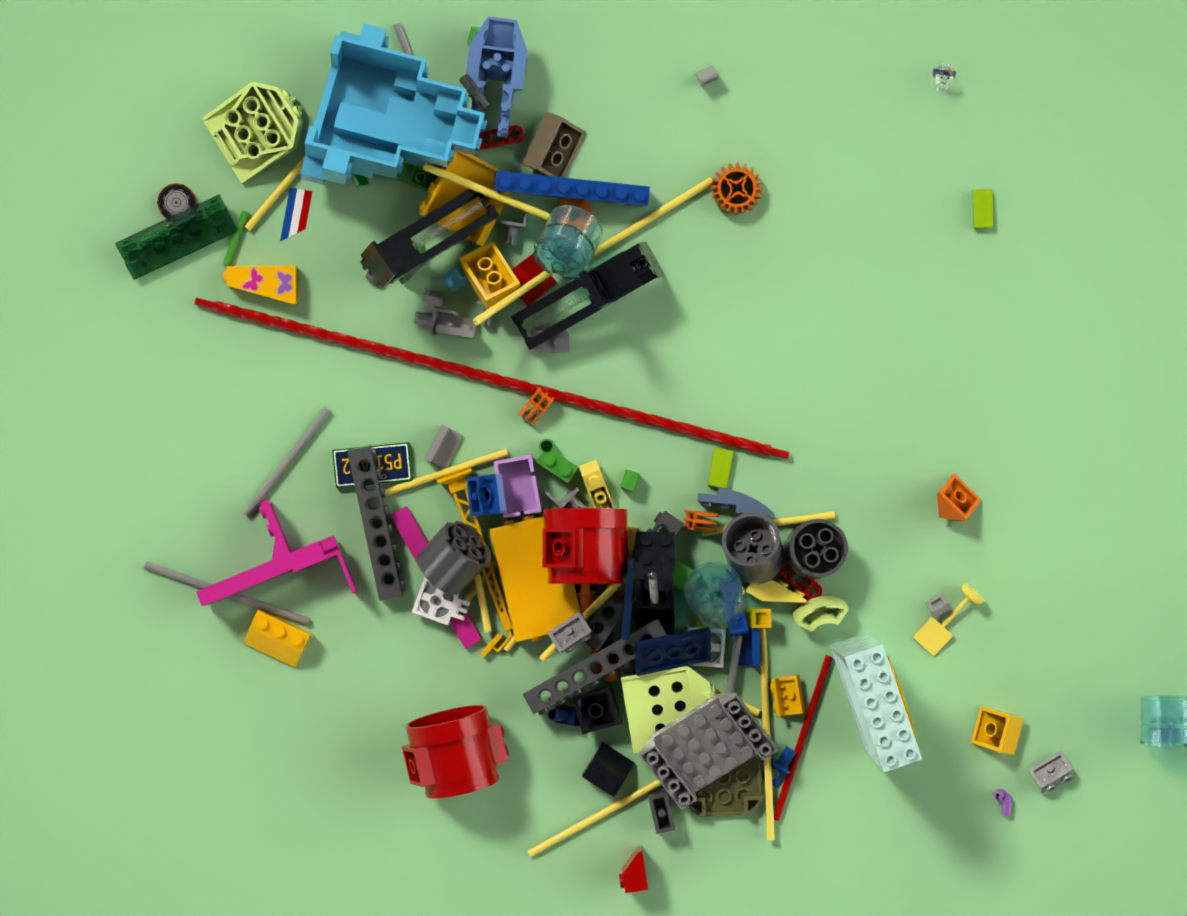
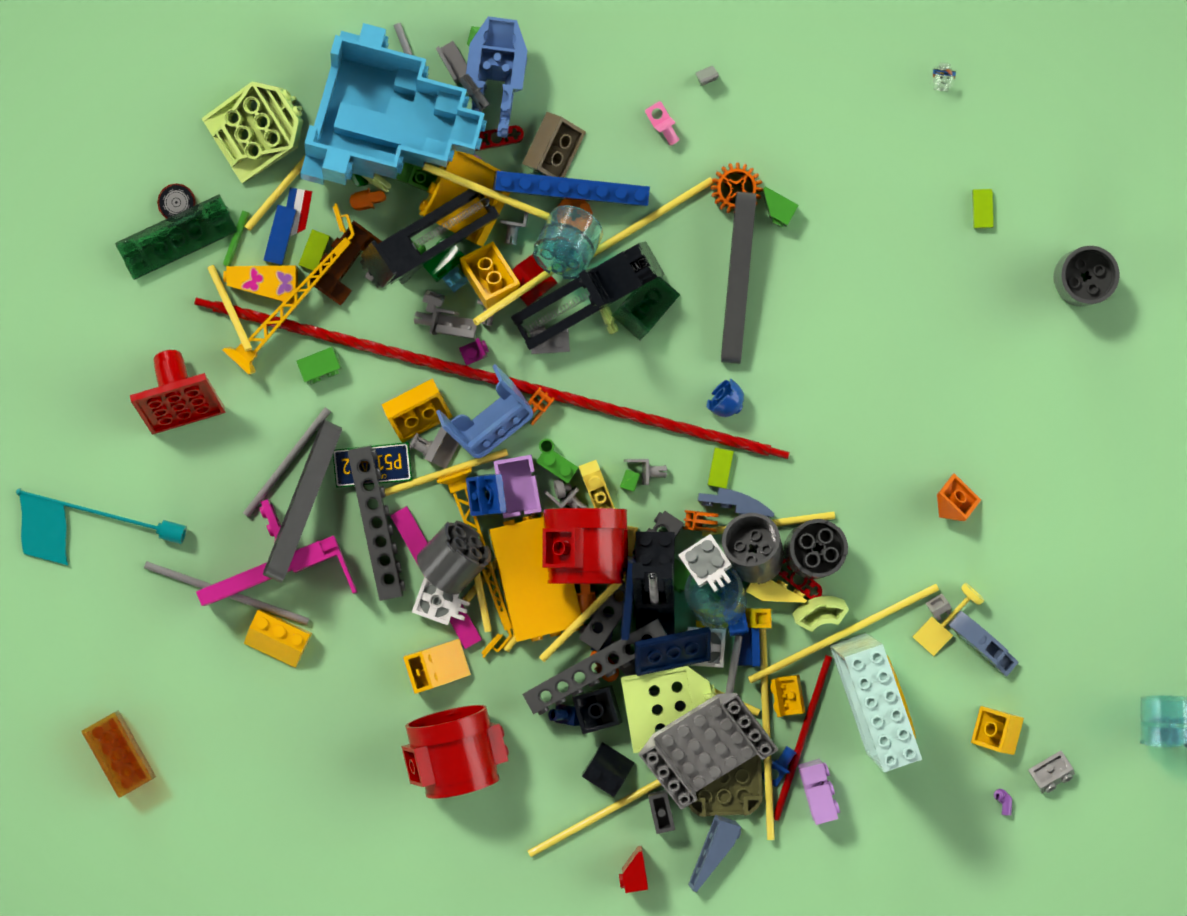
(46, 526): none -> teal flag
(118, 754): none -> clear orange brick
(177, 397): none -> red piece
(229, 307): none -> light yellow piece
(245, 358): none -> yellow piece
(280, 234): none -> blue tile
(302, 501): none -> dark grey beam
(314, 250): none -> lime tile
(319, 365): none -> bright green brick
(330, 282): none -> reddish brown bracket
(366, 199): none -> orange arm
(379, 182): none -> yellowish green axle
(416, 410): none -> yellow slope
(420, 444): none -> light grey bush
(436, 665): none -> yellow slope
(444, 263): none -> green brick
(453, 61): none -> light grey panel
(474, 351): none -> magenta bracket
(494, 423): none -> medium blue windscreen
(561, 488): none -> light grey tile
(570, 633): light grey bracket -> none
(609, 320): none -> yellowish green axle
(645, 307): none -> clear green slope
(649, 471): none -> light grey bracket
(663, 124): none -> bright pink bracket
(706, 563): none -> piece
(718, 843): none -> sand blue slope
(727, 399): none -> blue cylinder
(738, 277): none -> dark grey beam
(779, 207): none -> bright green slope
(819, 791): none -> lavender piece
(843, 633): none -> light yellow piece
(984, 643): none -> sand blue slope
(1099, 268): none -> dark grey brick

